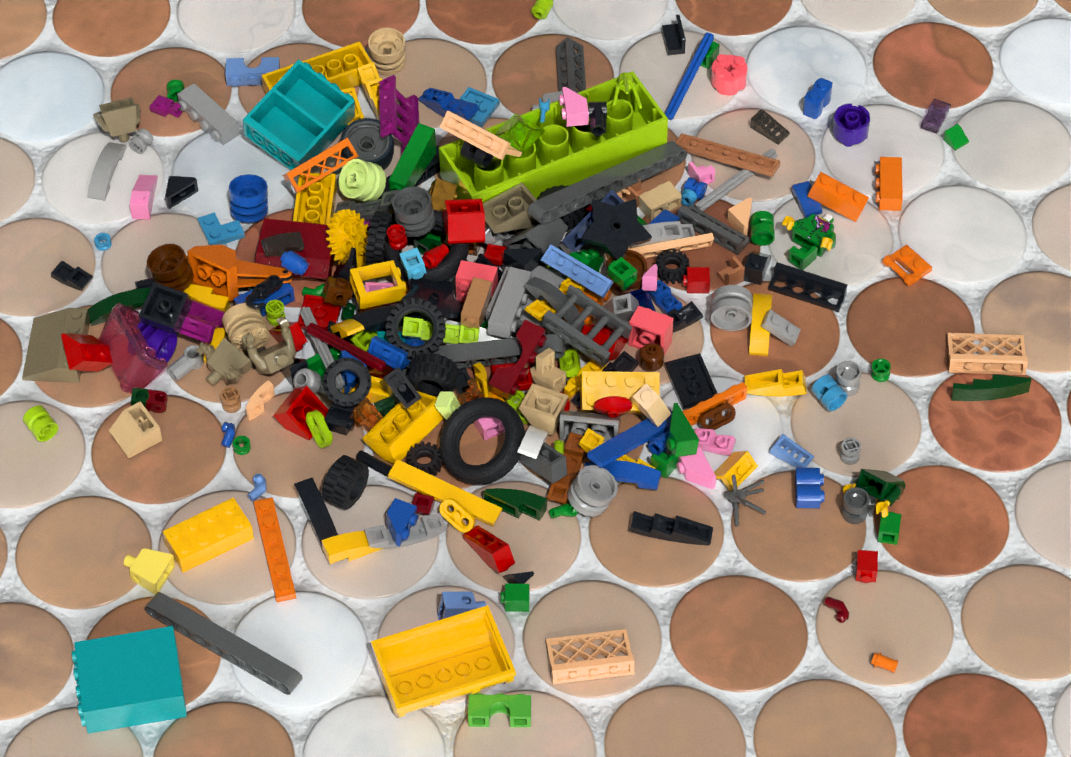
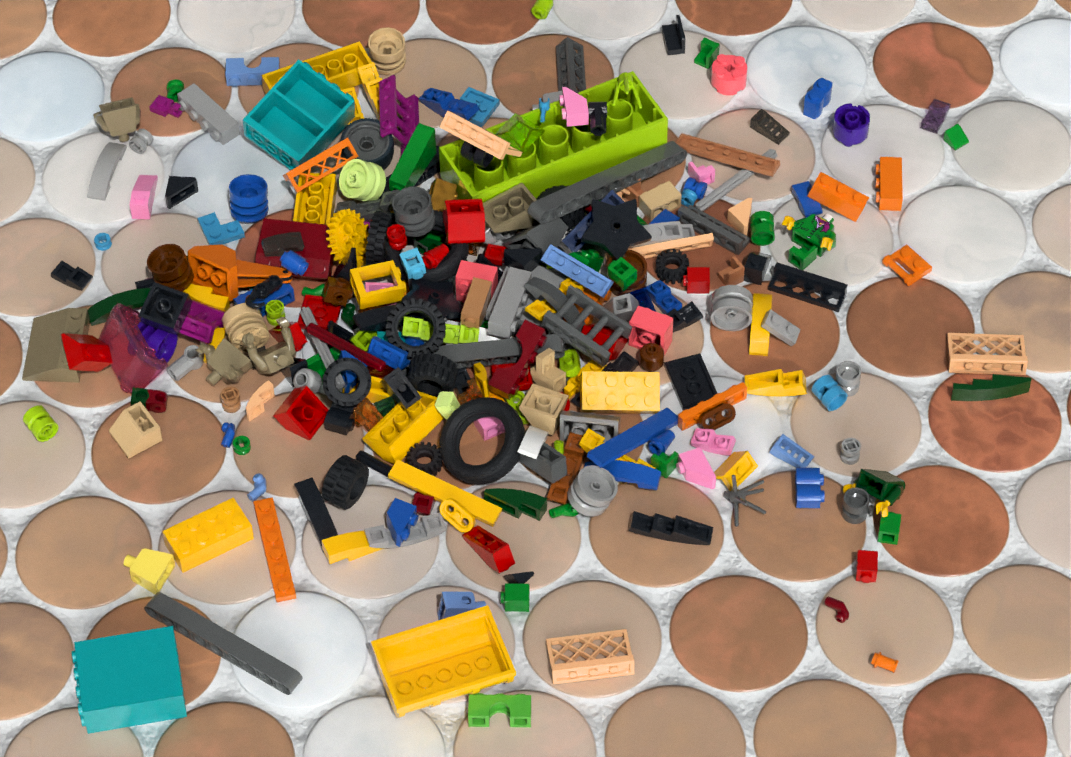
(319, 429): lime plate -> none
(347, 327): yellow slope -> none
(613, 406): red dish -> none
(649, 279): bright pink slope -> none
(651, 405): tan slope -> none
(682, 437): green slope -> none
(689, 75): blue axle -> none
(880, 365): green wheel -> none

